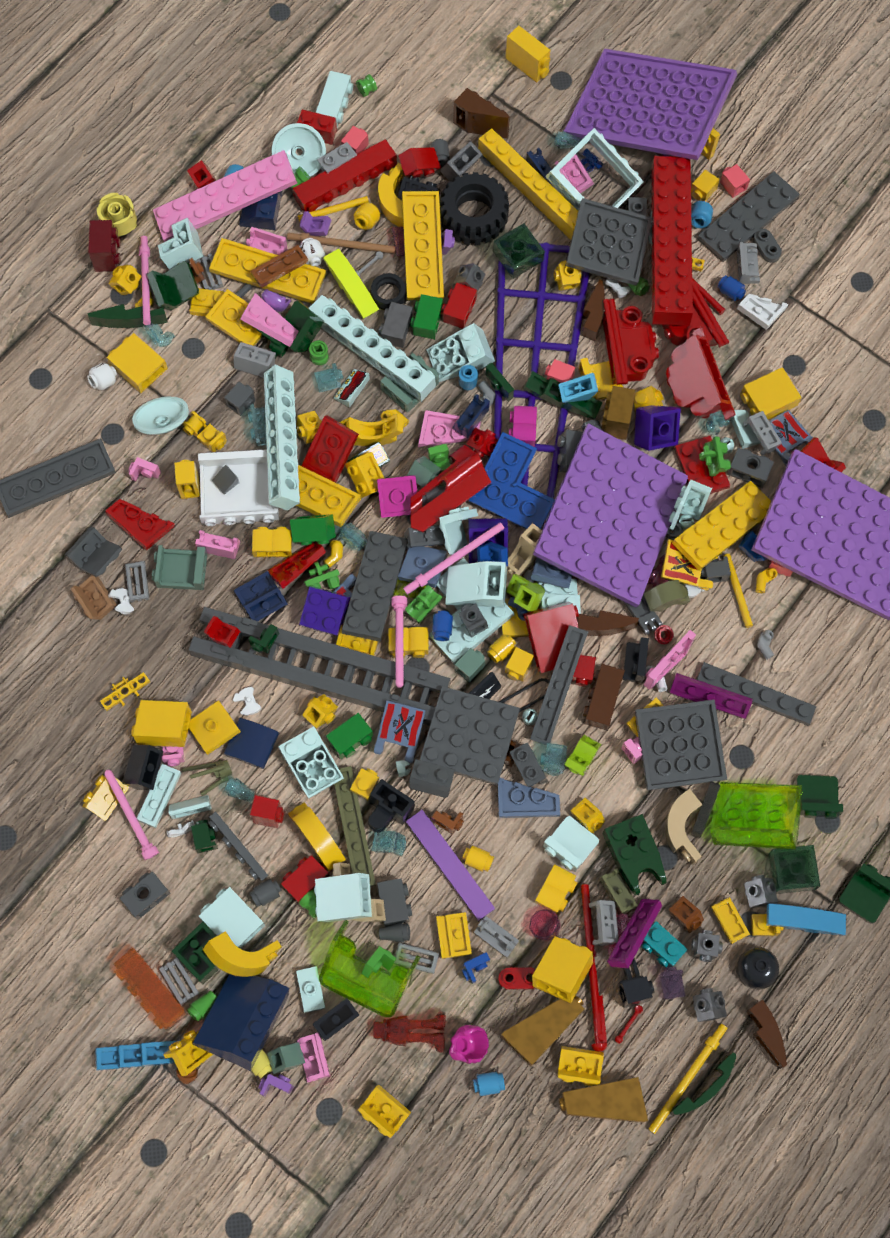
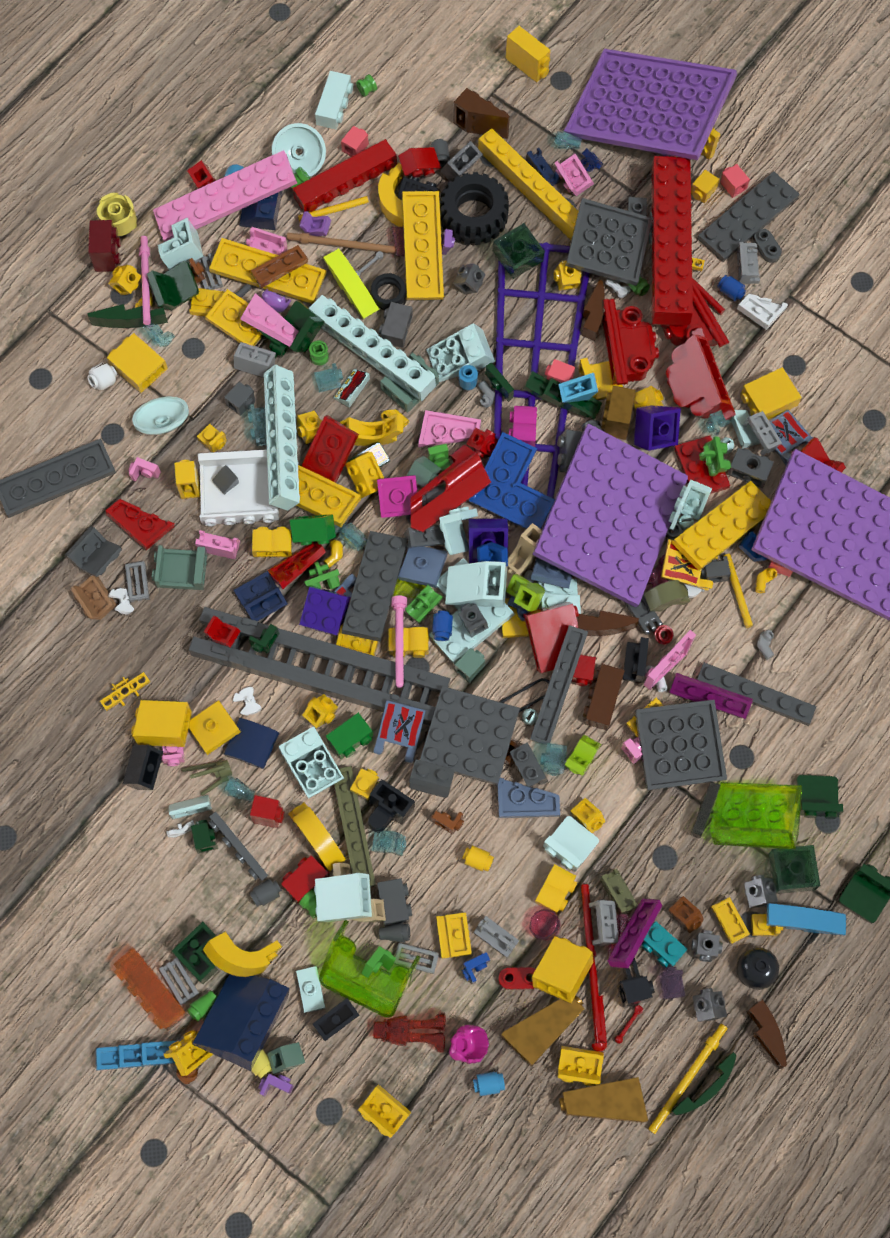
(102, 798): yellow bracket -> none
(138, 906): dark grey brick -> none
(148, 849): bright pink piece -> none
(159, 797): light aqua plate -> none
(194, 424): yellow brick -> none
(231, 915): light aqua brick -> none
(313, 250): white head -> none
(314, 1056): bright pink hinge -> none
(322, 123): red brick -> none
(336, 157): light grey hinge -> none
(366, 216): yellow head -> none
(400, 765): light aqua hinge -> none
(421, 580): bright pink bar -> none
(427, 316): green brick -> none
(450, 865): medium lavender tile -> none
(459, 305): red brick -> none
(471, 416): dark blue hinge -> none
(487, 686): black slope -> none
(501, 648): yellow brick -> none
(519, 664): yellow brick -> none
(609, 153): light aqua window -> none
(637, 858): dark green brick -> none
(675, 826): tan arch -> none
(701, 214): dark azure head -> none

